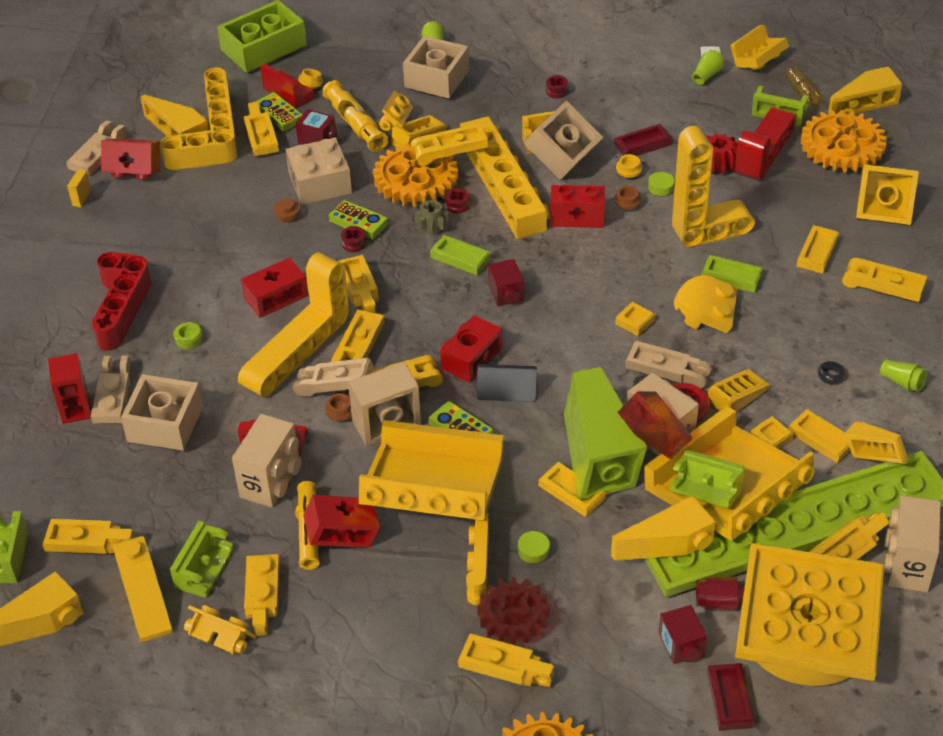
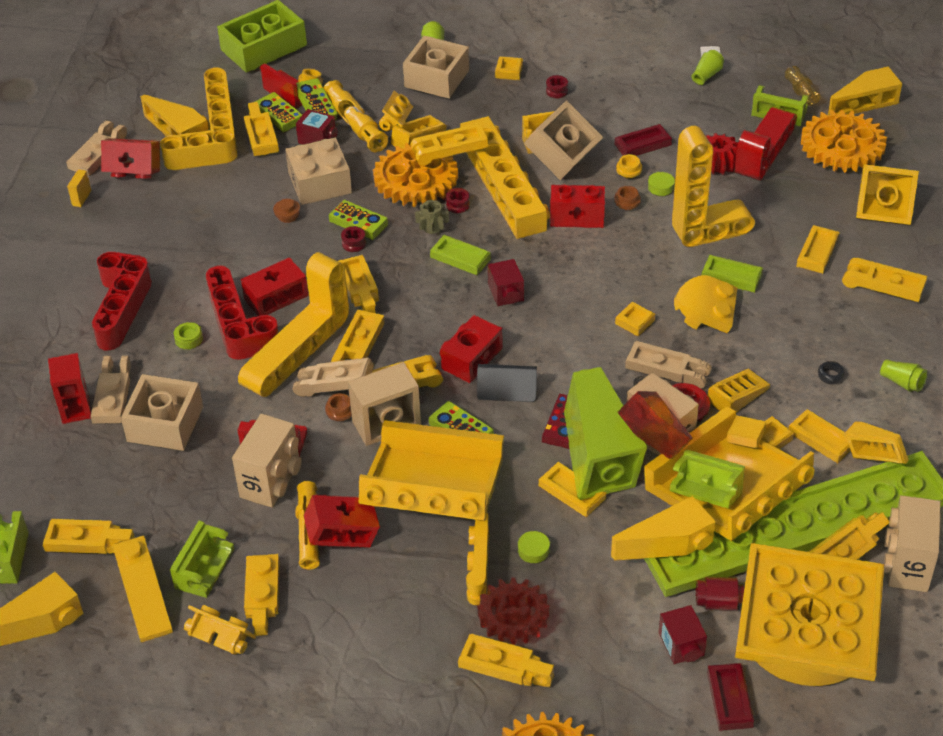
(240, 335): none -> red beam
(314, 97): none -> tile
(509, 68): none -> yellow tile
(556, 430): none -> dark red tile
(746, 431): none -> yellow tile
(757, 48): yellow bracket -> none

